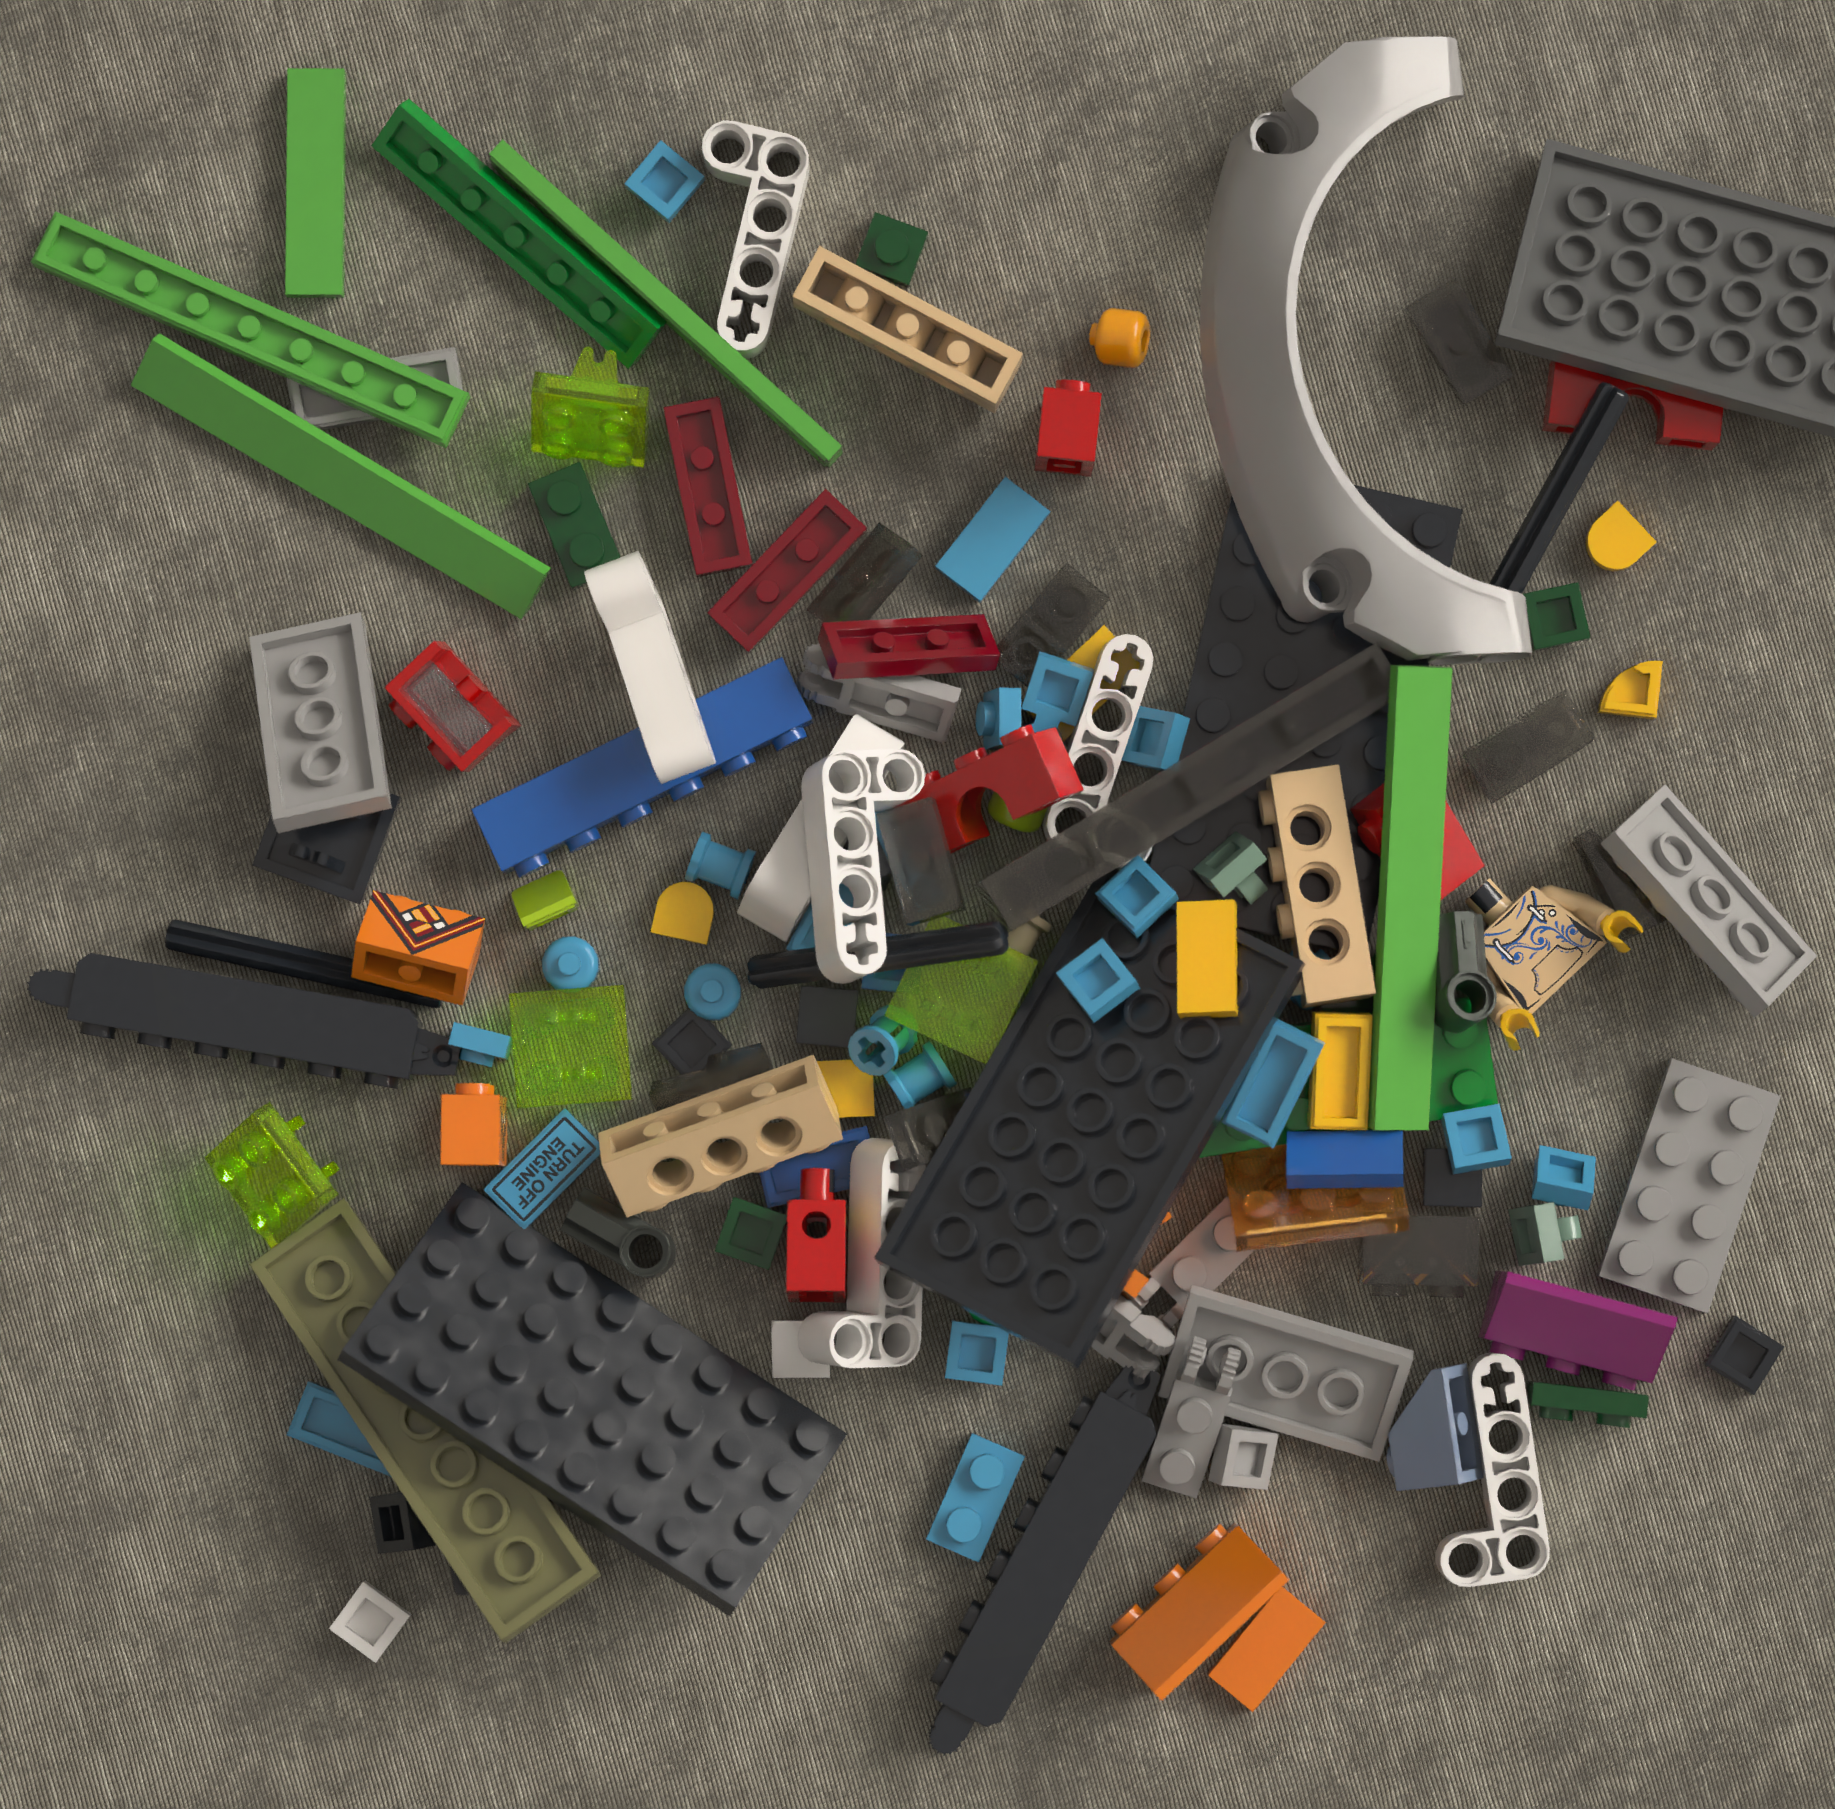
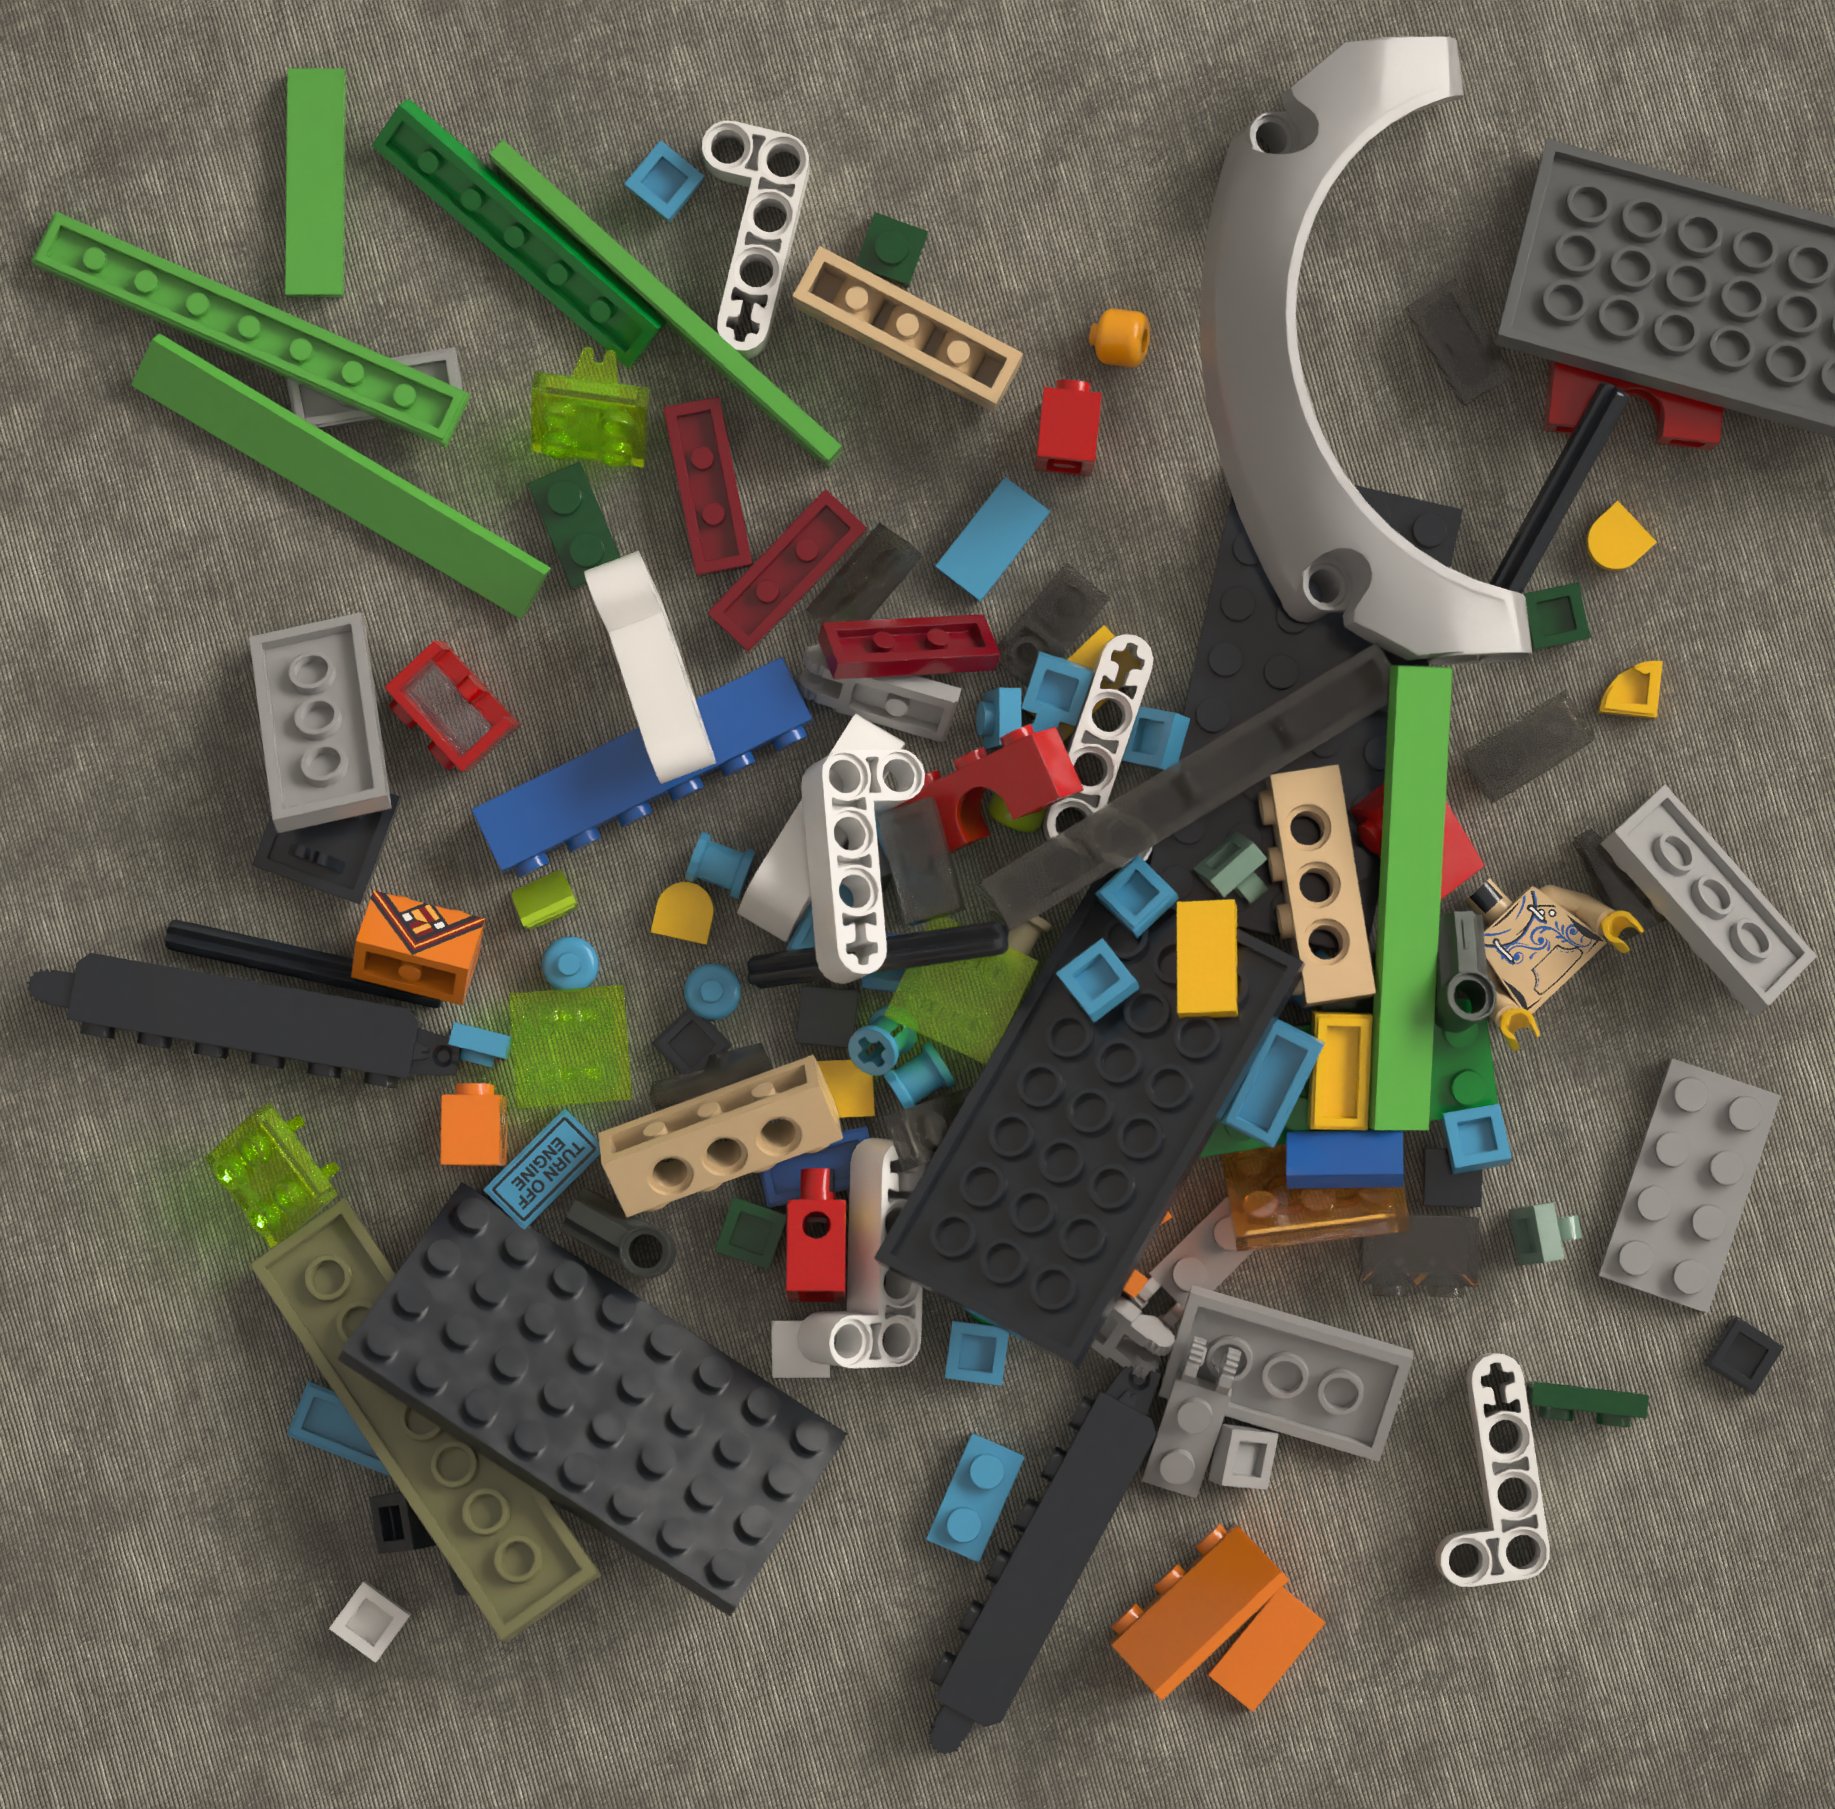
(1436, 1434): sand blue slope -> none
(1563, 1177): dark azure plate -> none
(1575, 1329): magenta slope -> none

